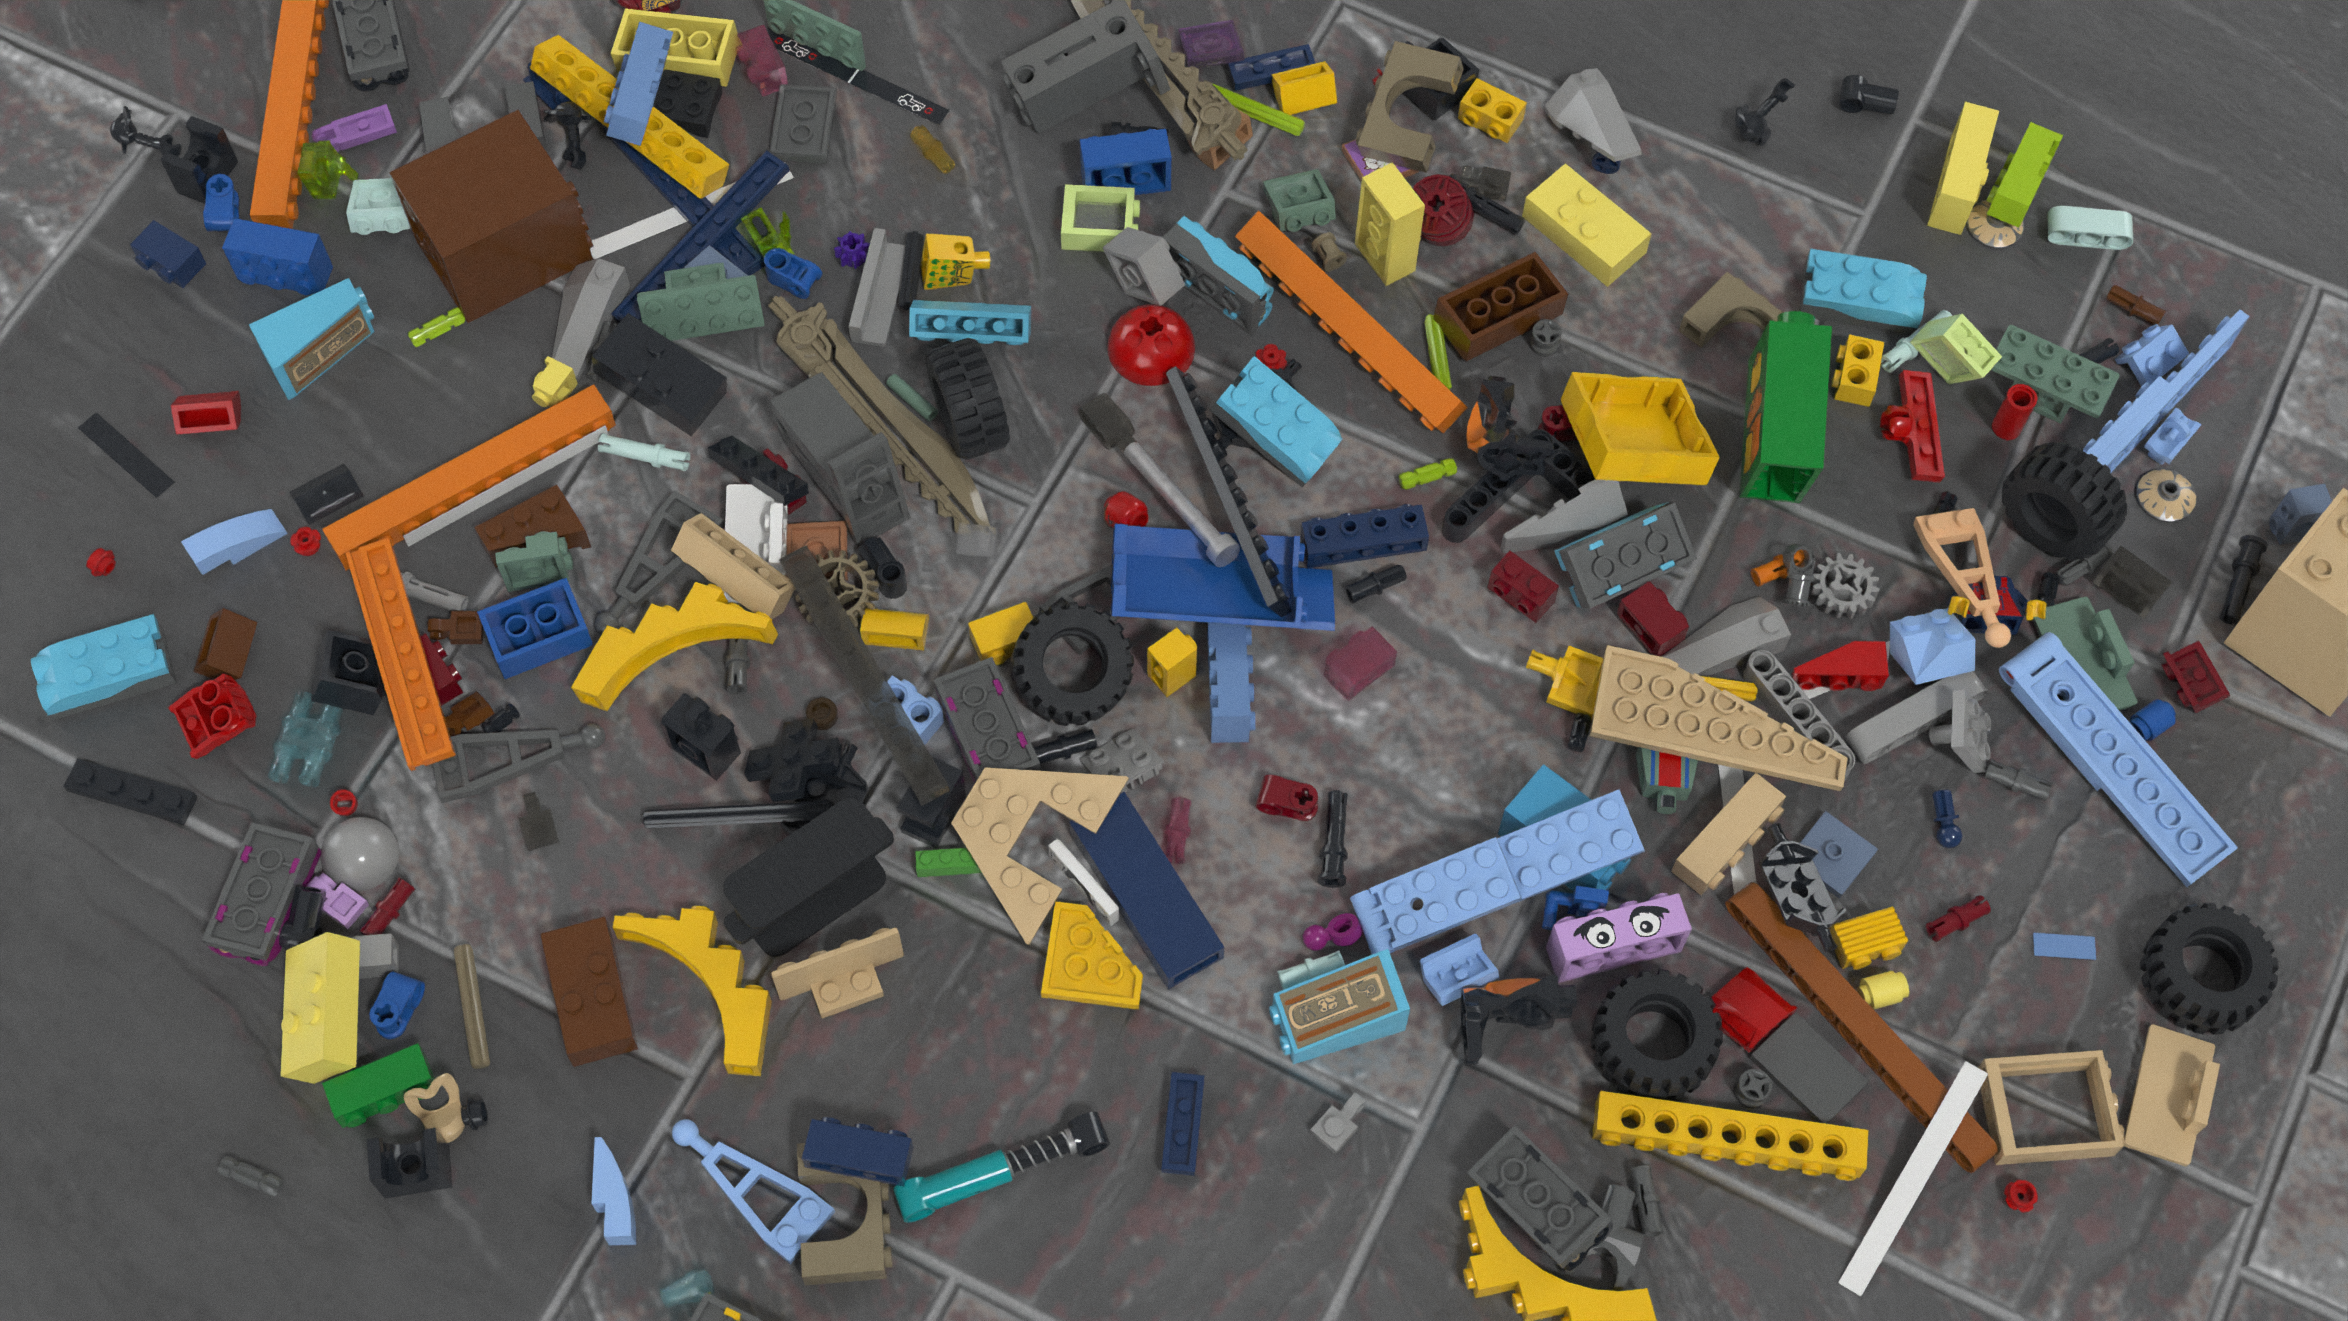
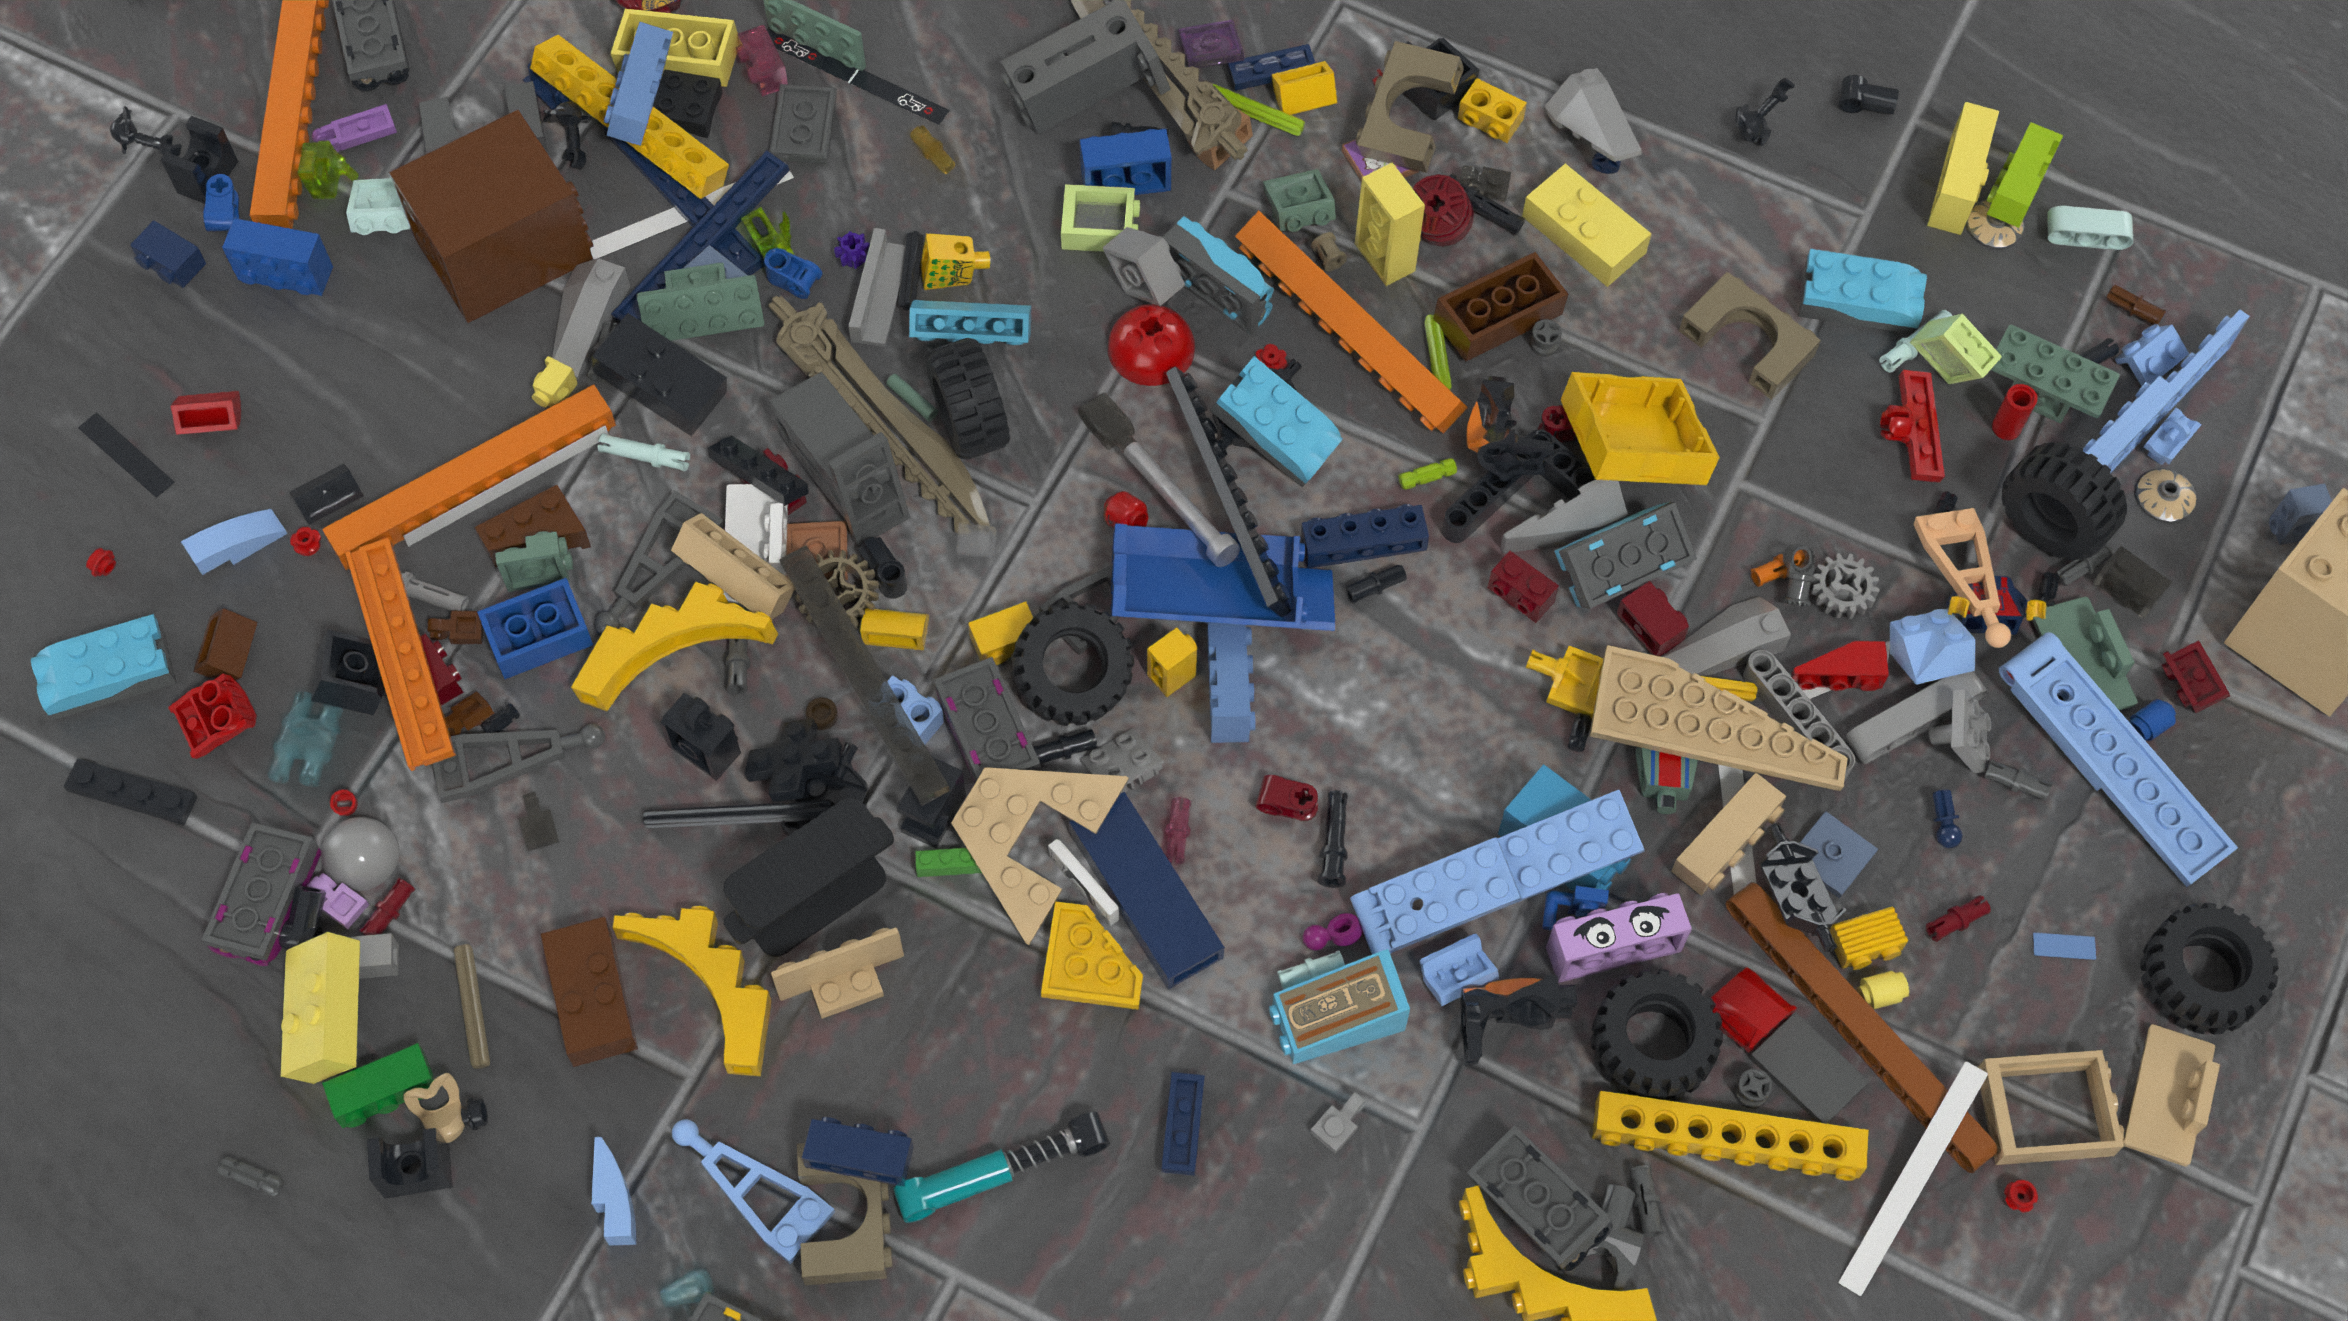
(313, 334): medium azure slope -> none
(396, 1004): blue piece -> none
(436, 327): lime axle -> none
(1359, 662): clear pink brick -> none
(1786, 409): green brick -> none
(1862, 371): yellow brick -> none
(2244, 568): black pin -> none

